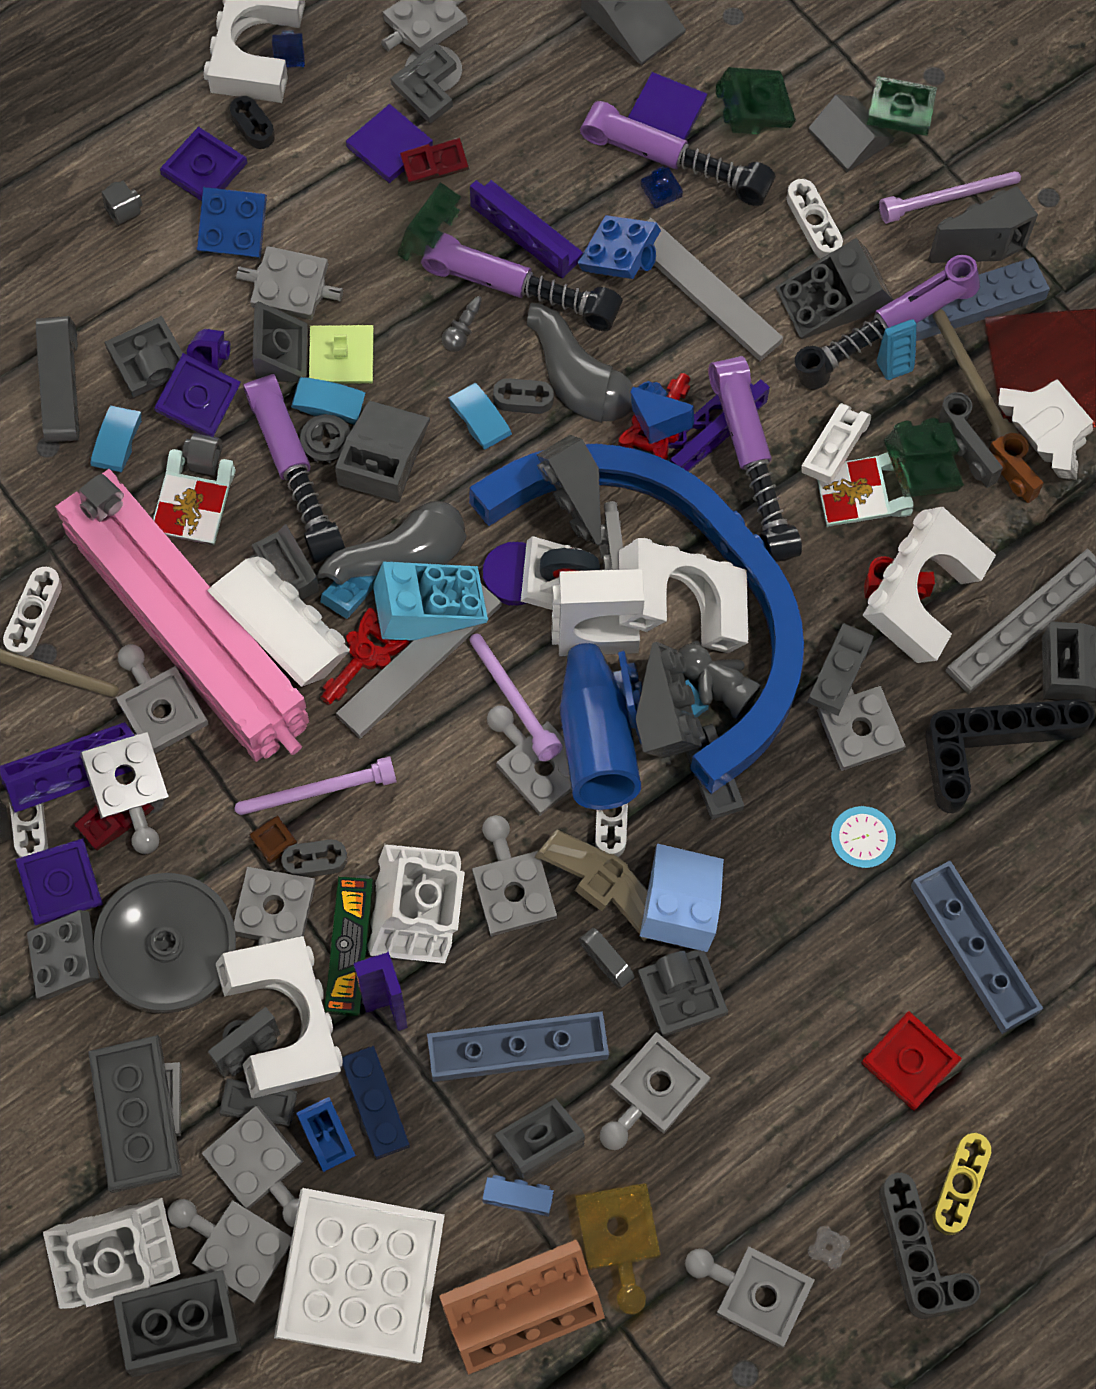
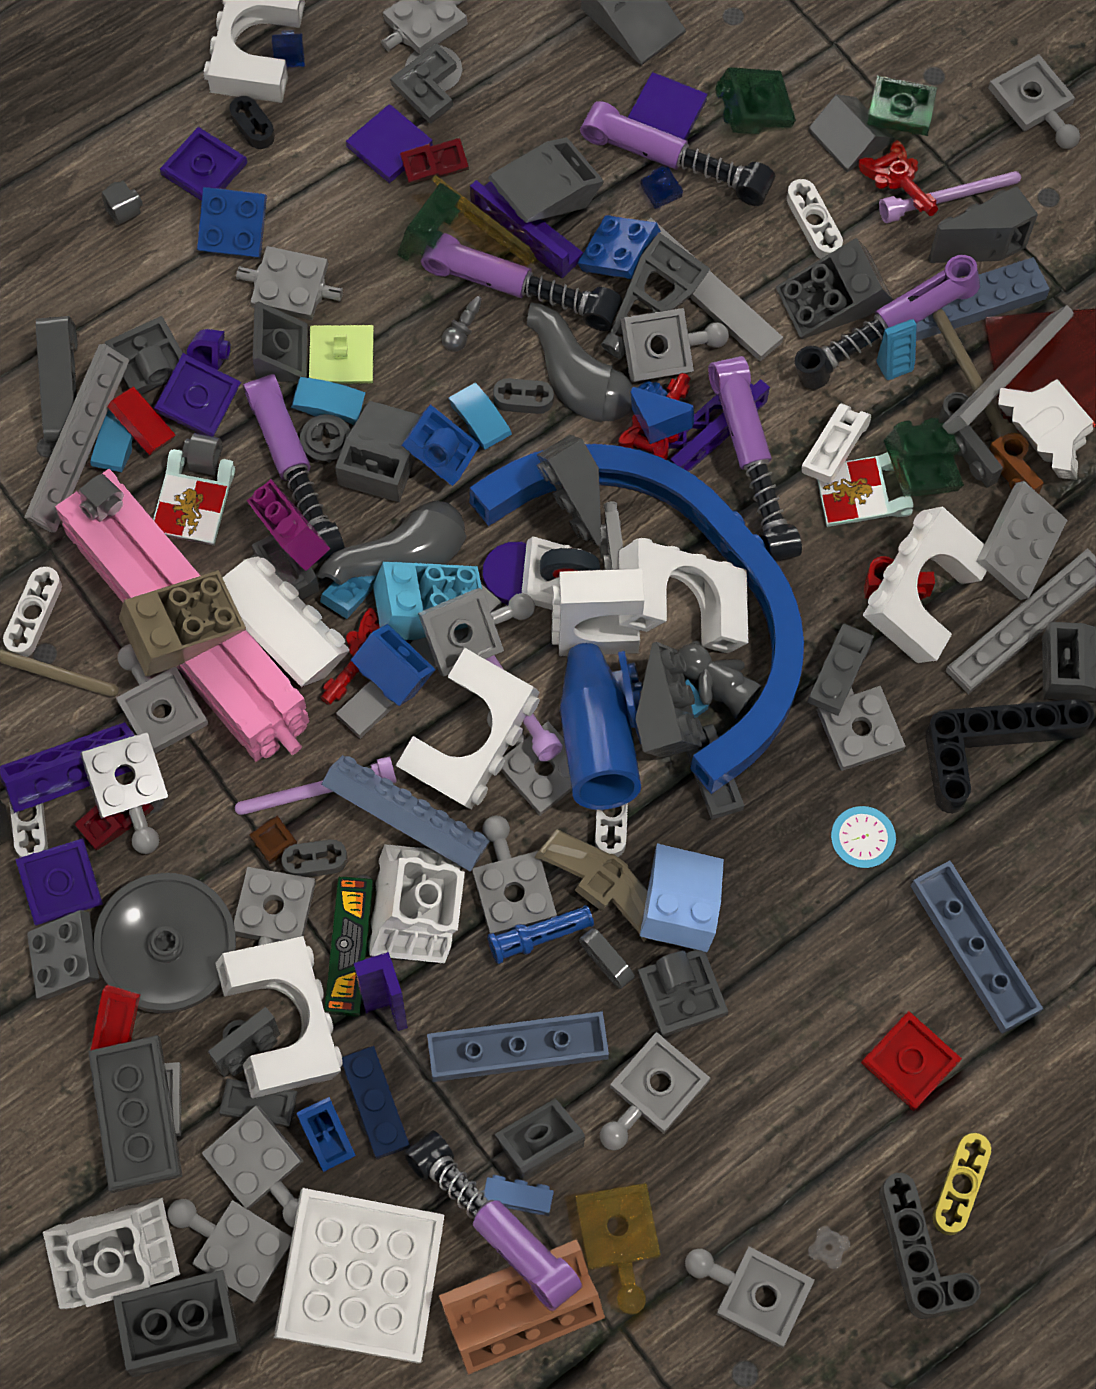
(77, 436): none -> light grey tile
(115, 1017): none -> red tile
(141, 420): none -> red tile
(180, 621): none -> dark tan slope
(288, 525): none -> magenta slope
(392, 665): none -> blue brick
(405, 812): none -> sand blue piece
(441, 445): none -> blue plate
(467, 776): none -> white arch
(474, 611): none -> light grey plate
(494, 230): none -> clear yellow windscreen
(524, 938): none -> blue pin
(548, 181): none -> dark grey slope
(548, 1276): none -> medium lavender piece
(672, 264): none -> dark grey plate
(673, 331): none -> light grey plate
(898, 176): none -> red piece
(1008, 370): none -> light grey tile
(1021, 540): none -> light grey plate
(1030, 111): none -> light grey plate

